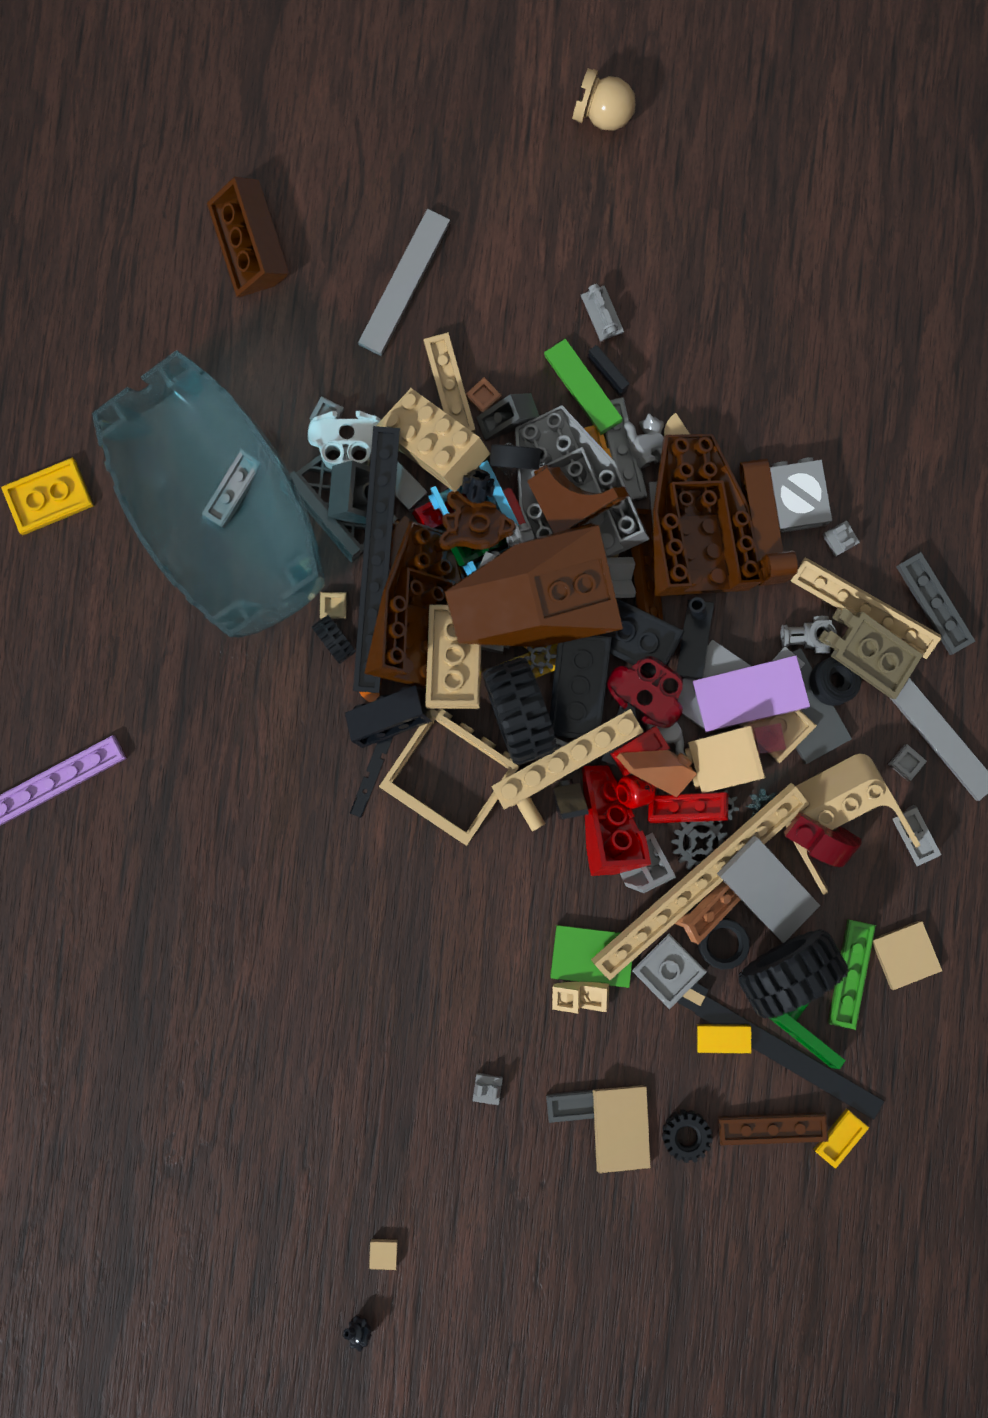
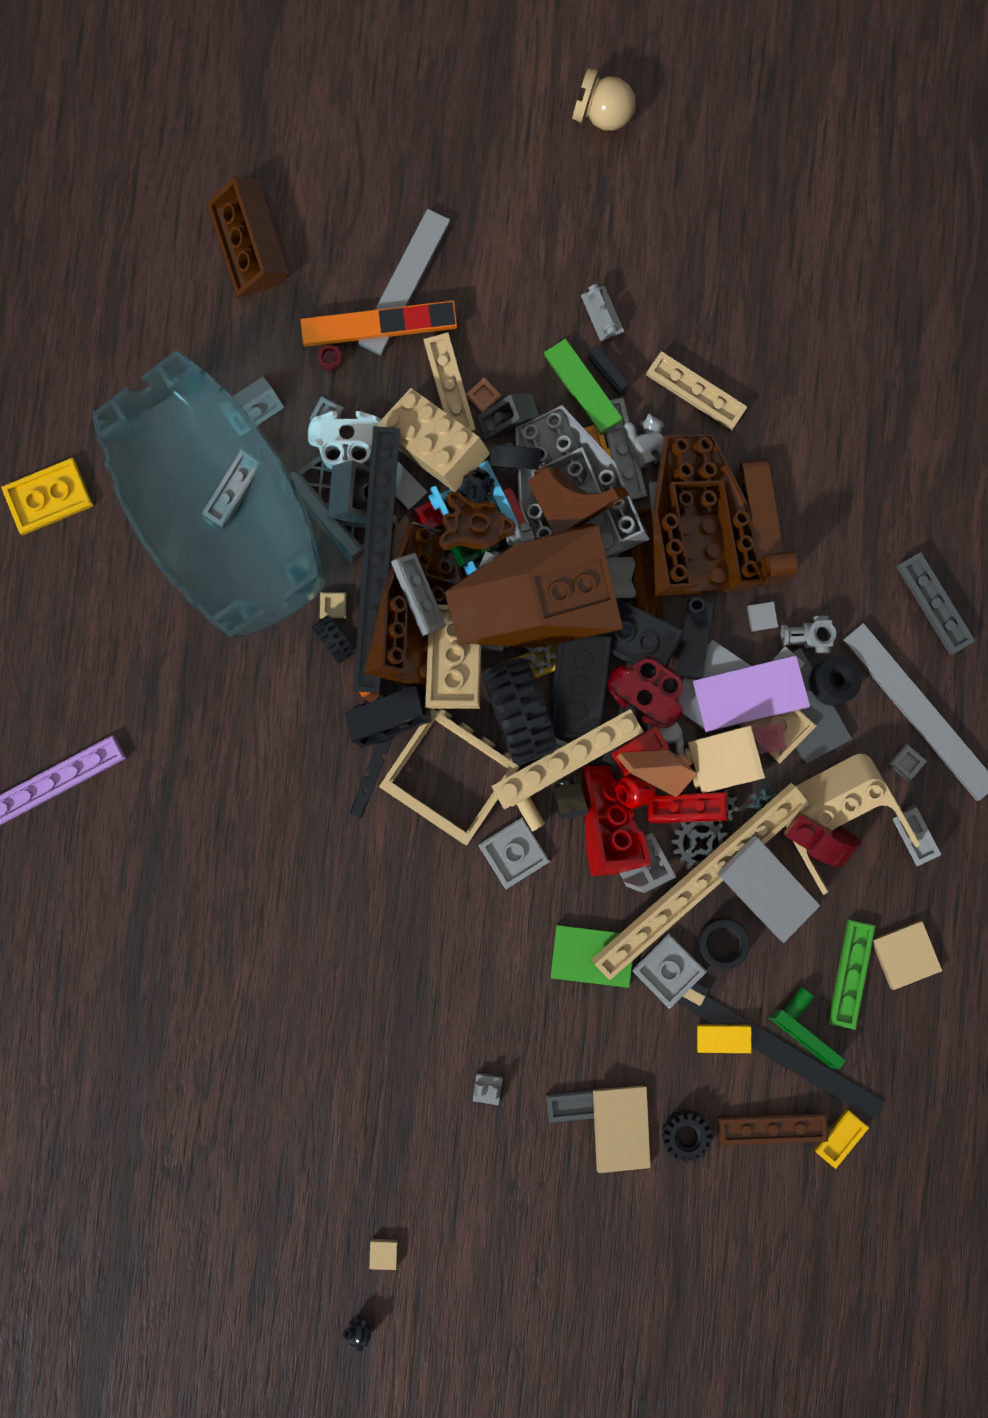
(259, 400): none -> light grey panel
(330, 357): none -> dark red tile
(378, 323): none -> orange tile
(418, 594): none -> light grey tile
(514, 853): none -> light grey tile
(577, 995): tan slope -> none
(675, 426): tan tile -> none
(696, 390): none -> tan plate
(708, 912): nougat piece -> none
(762, 616): none -> light grey tile
(793, 974): black tyre -> none
(800, 495): light grey brick -> none
(840, 538): light grey tile -> none
(848, 596): tan plate -> none
(872, 652): dark tan tile -> none

